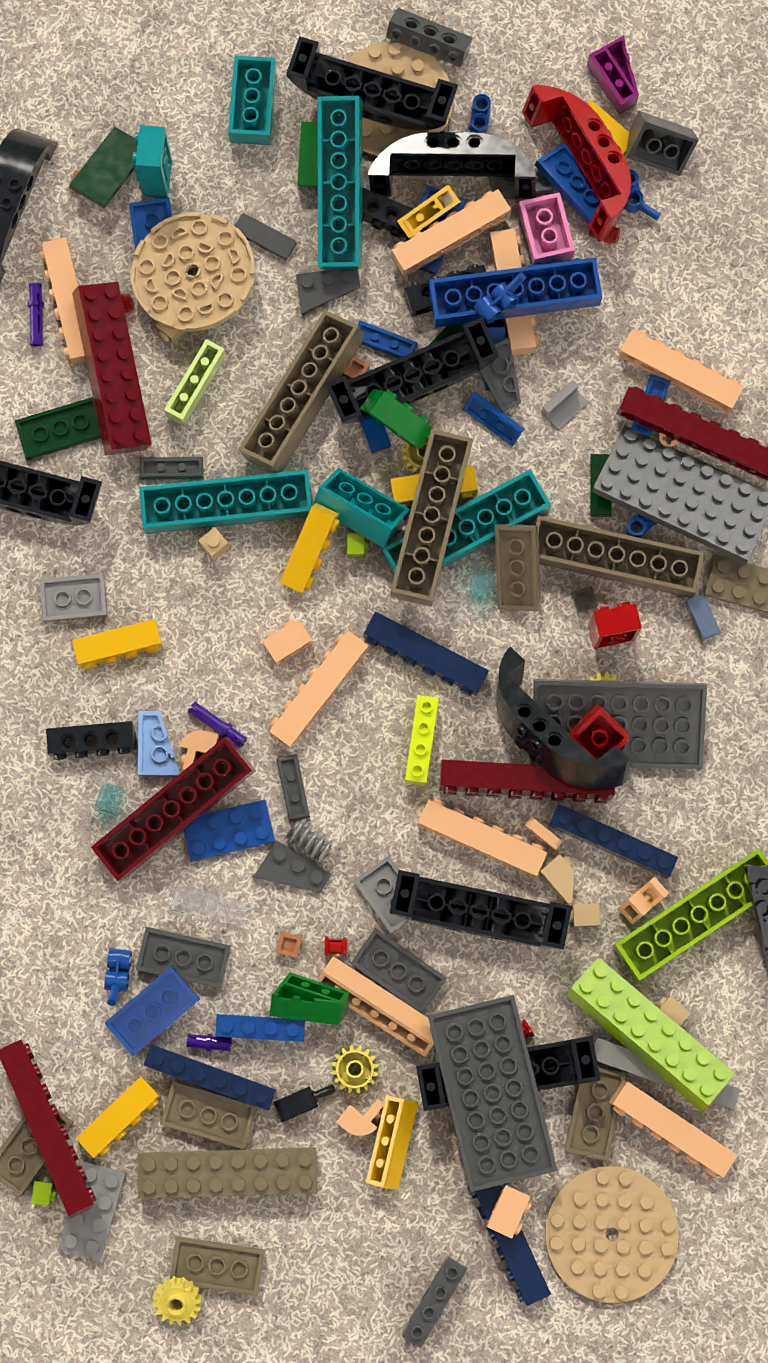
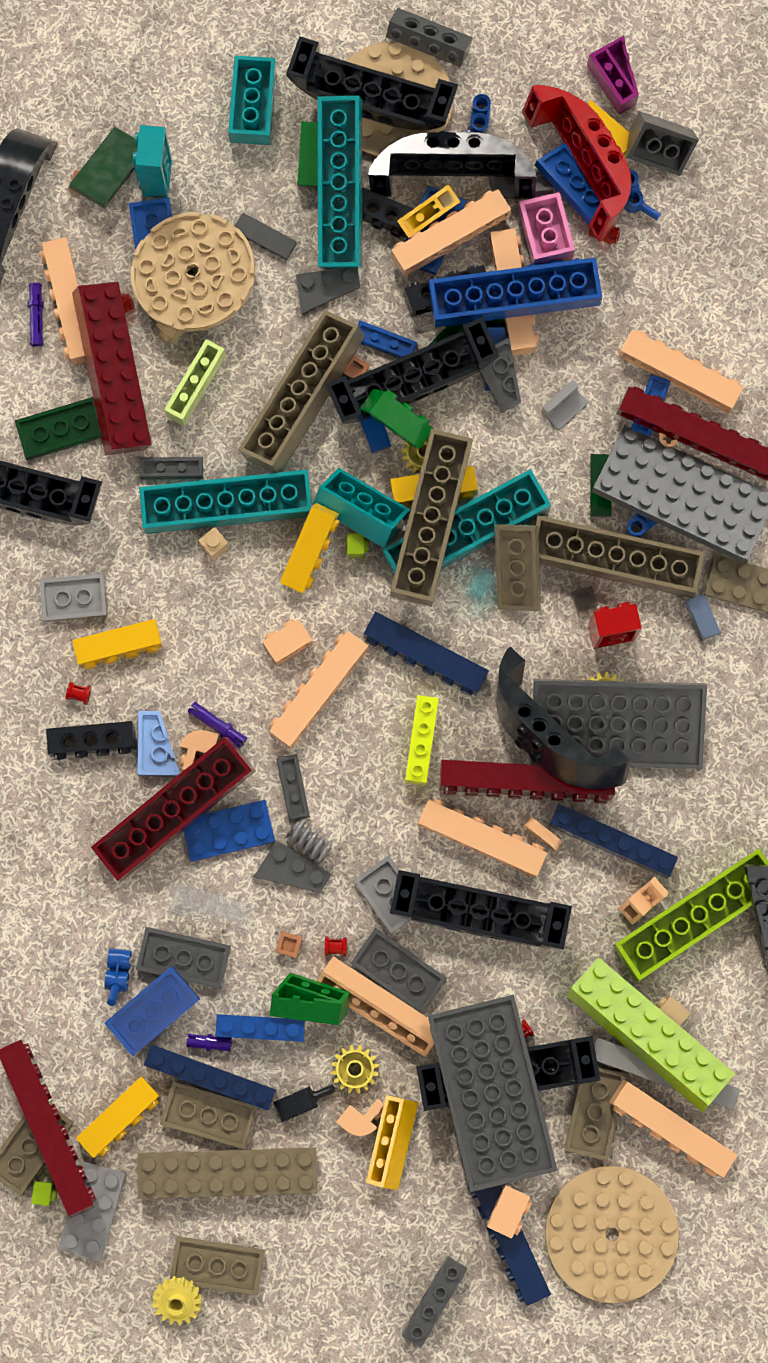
(78, 693): none -> red bush
(109, 799): clear light blue brick -> none
(493, 419): blue tile -> none
(501, 299): blue beam -> none
(560, 877): tan slope -> none
(585, 915): tan brick -> none
(599, 732): red brick -> none

